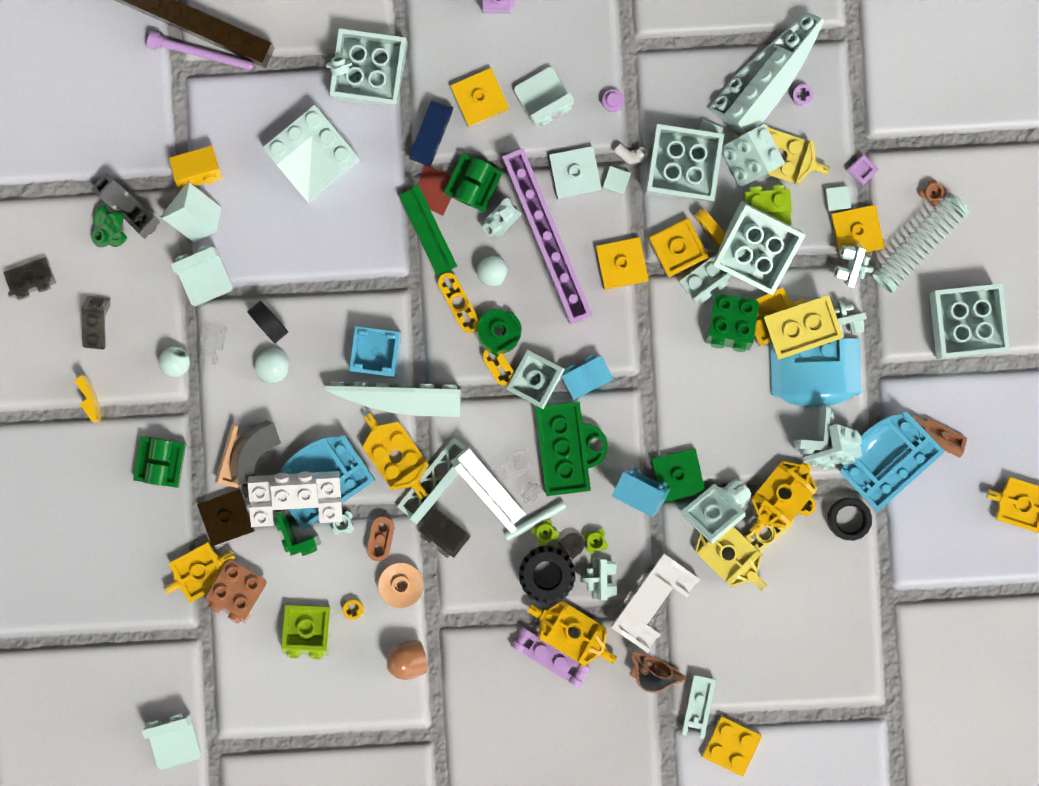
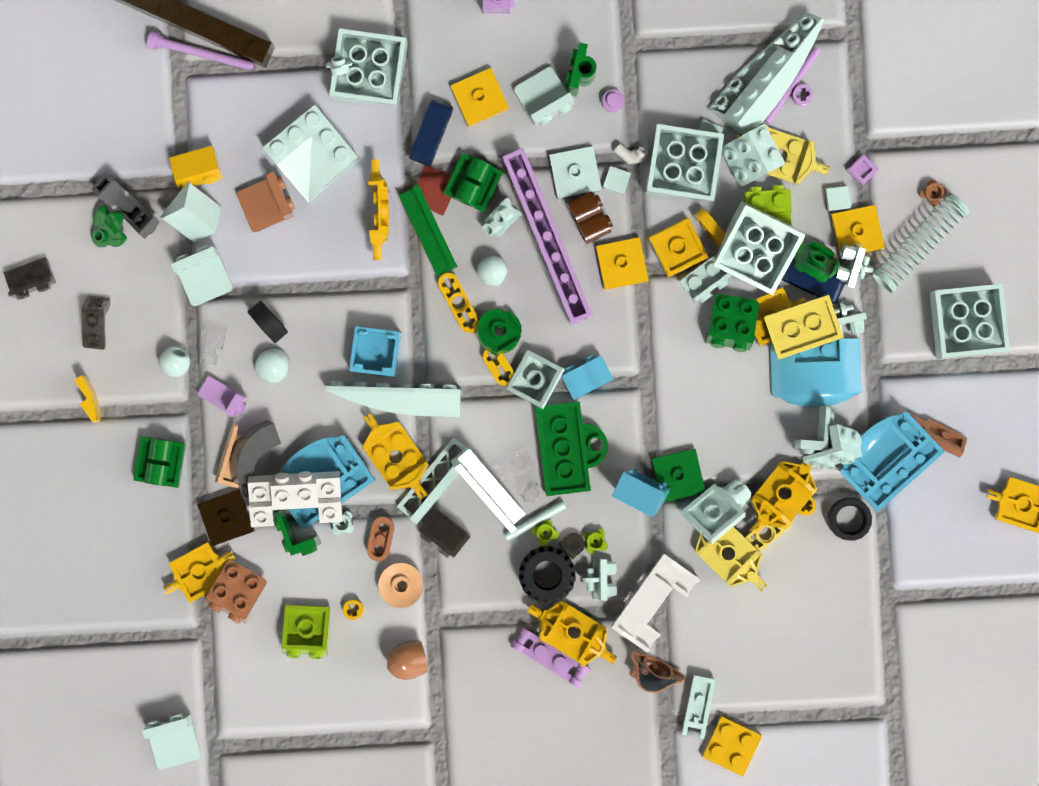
(223, 397): none -> lavender bracket
(266, 203): none -> nougat bracket
(381, 219): none -> yellow plate
(578, 61): none -> green plate
(589, 217): none -> reddish brown brick
(806, 65): none -> lavender bar
(807, 257): none -> green plate
(810, 285): none -> dark blue beam

